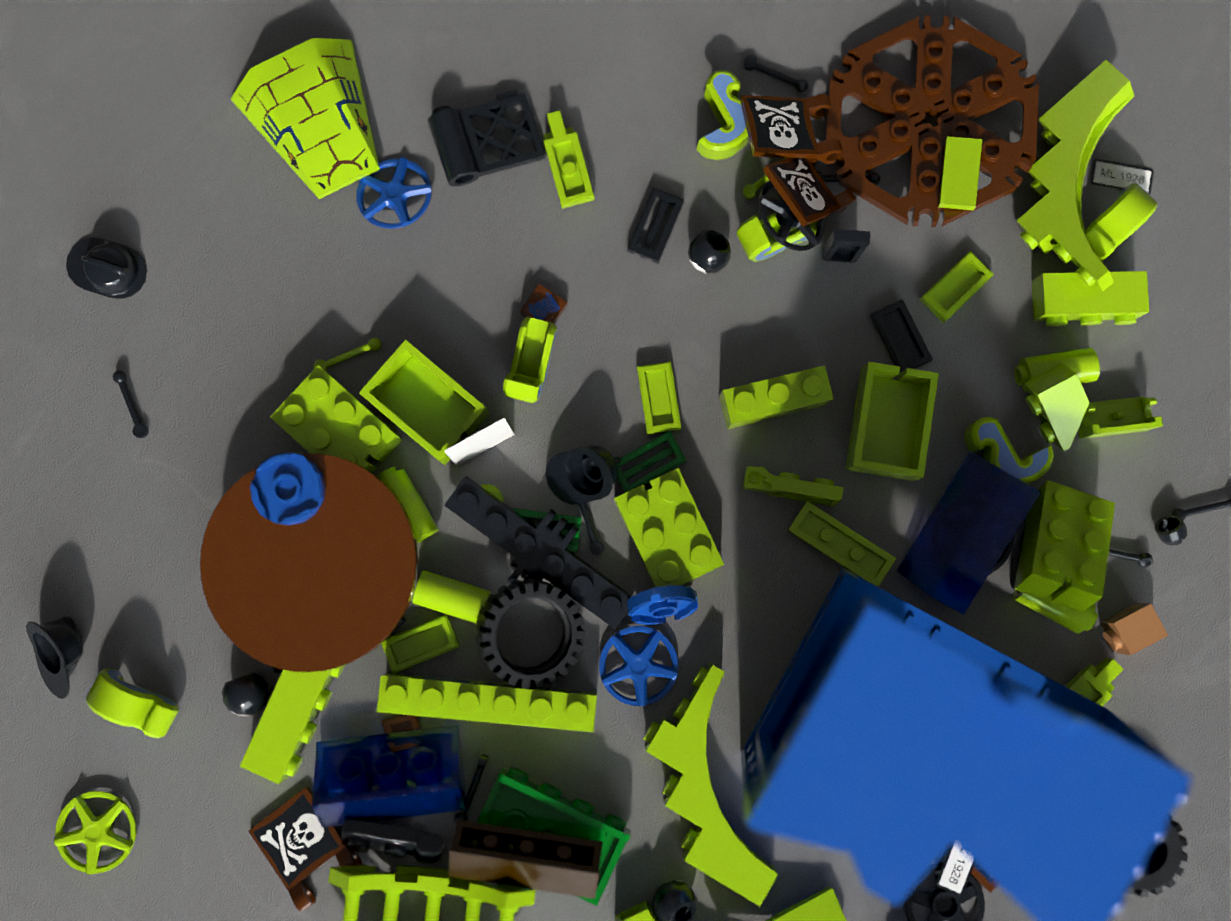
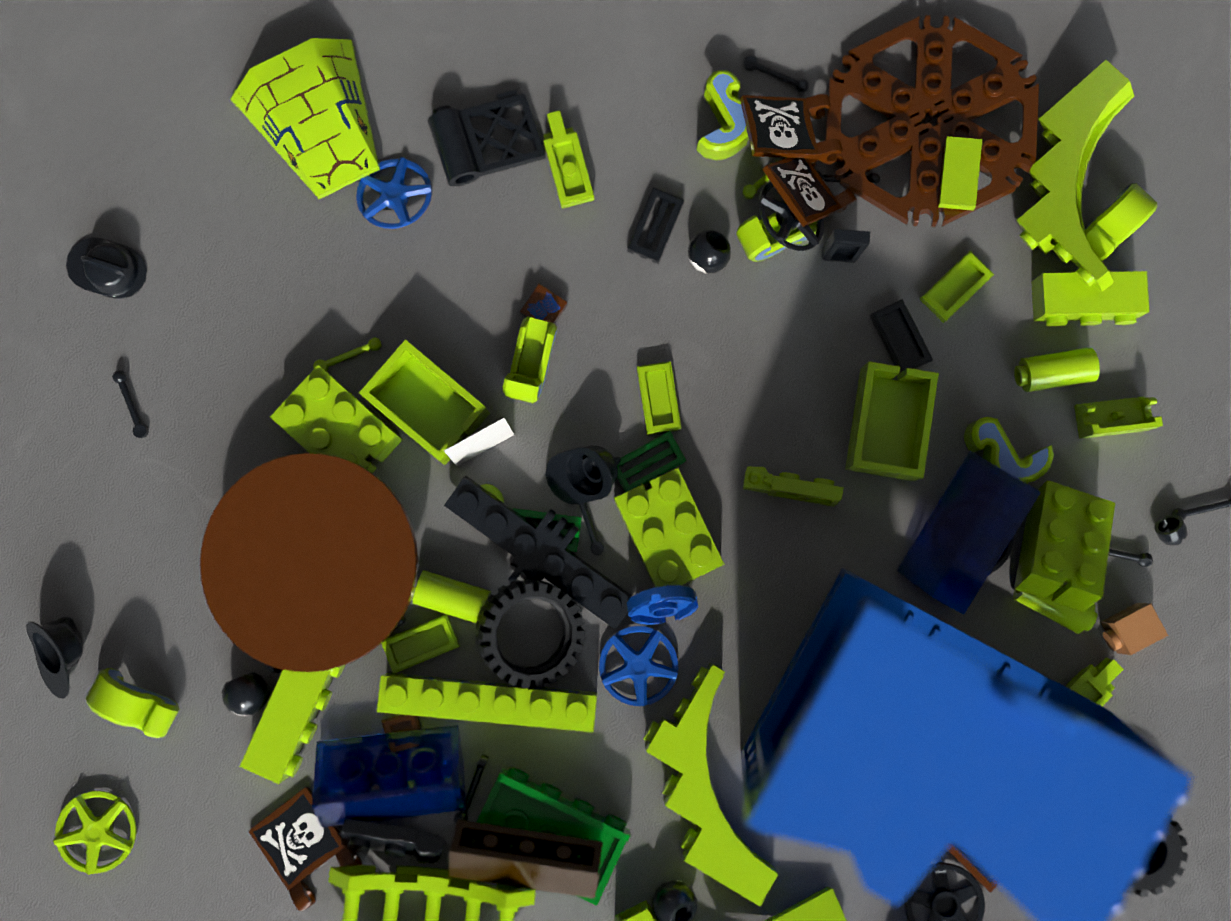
(288, 488): blue tile -> none
(420, 517): lime brick -> none
(776, 397): lime brick -> none
(841, 544): lime plate -> none
(955, 871): white sticker -> none
(1059, 403): lime slope -> none
(1120, 175): white sticker -> none

